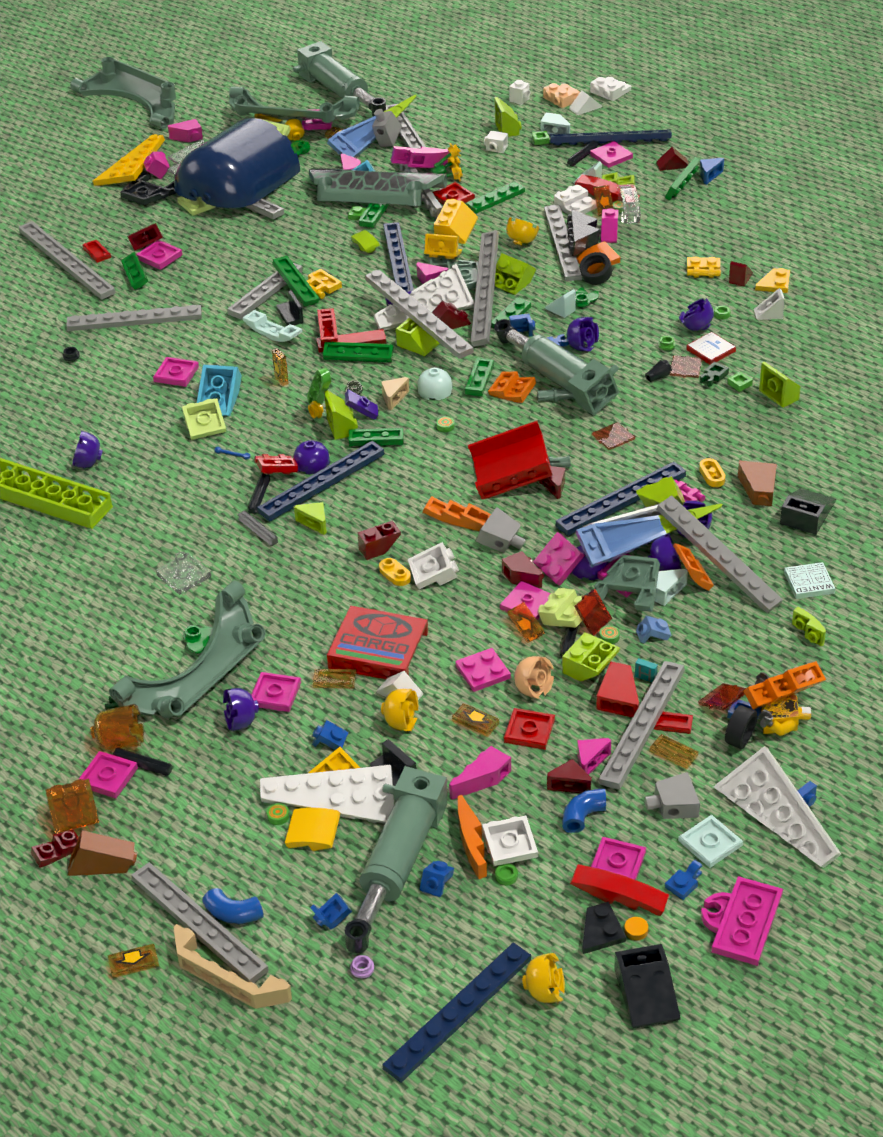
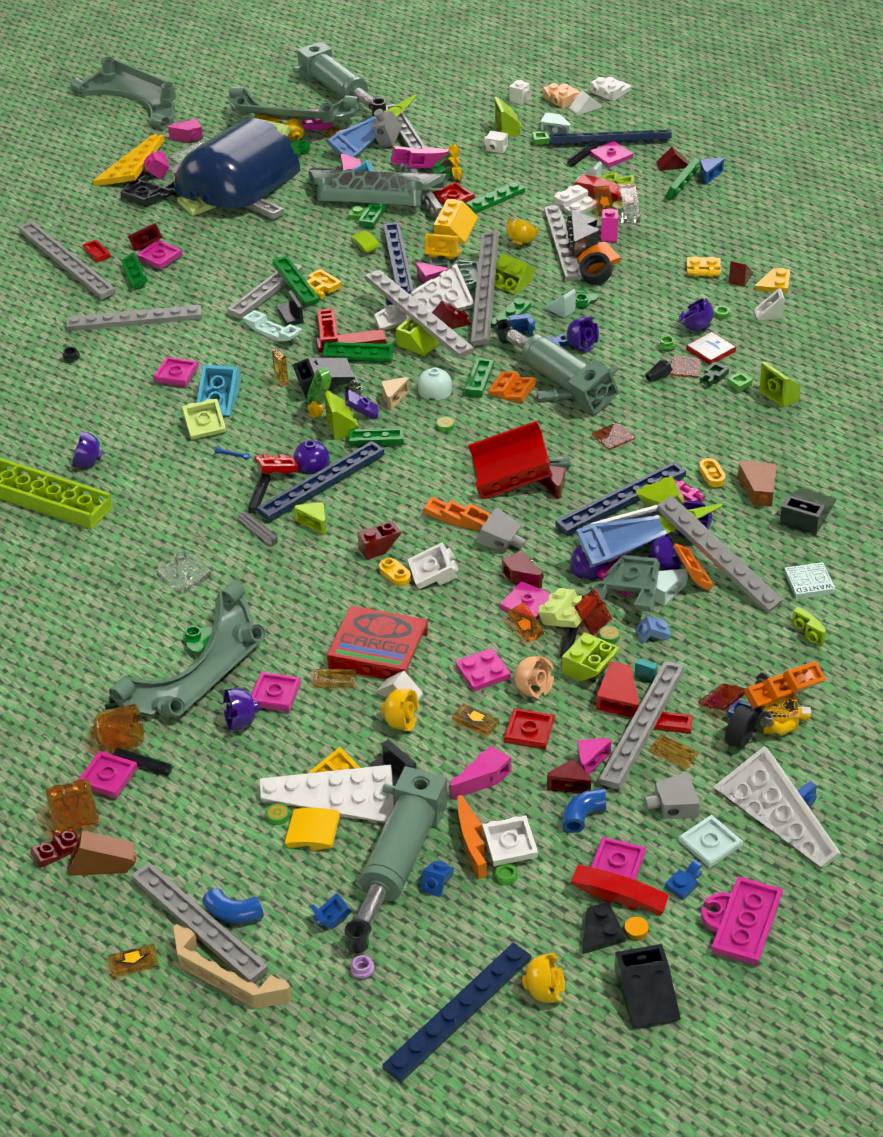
(330, 735): blue bracket -> none
(338, 368): none -> black slope
(558, 558): dark pink plate -> none

